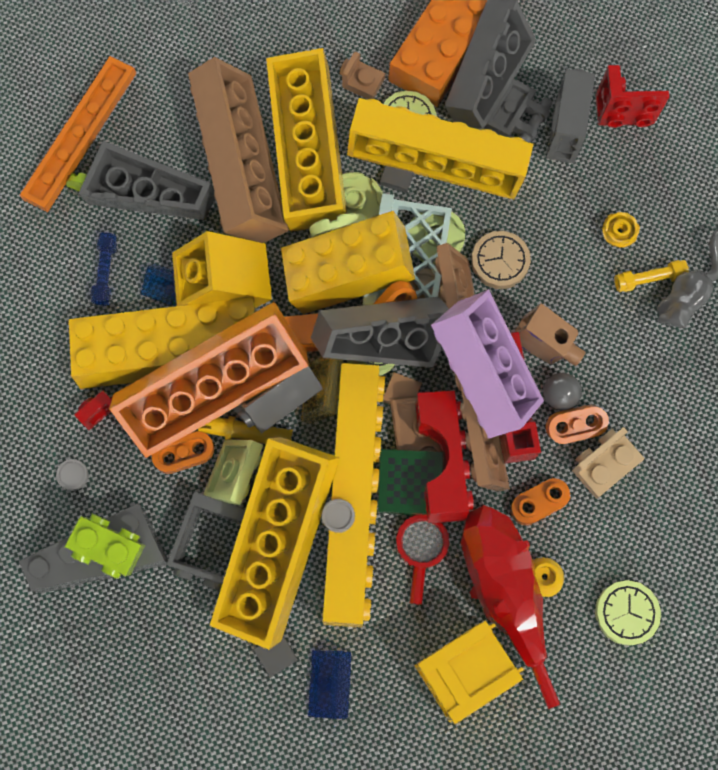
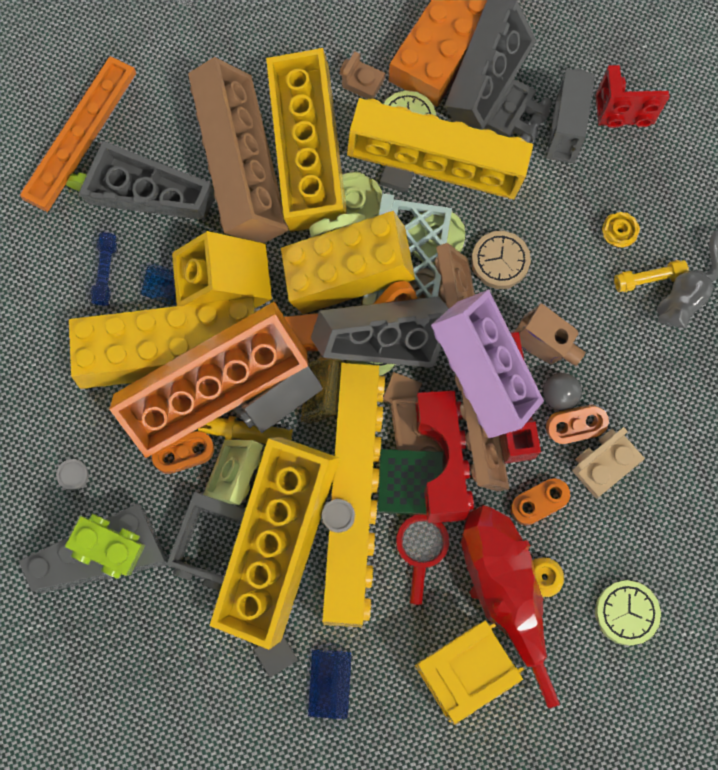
(94, 410): red bracket -> none

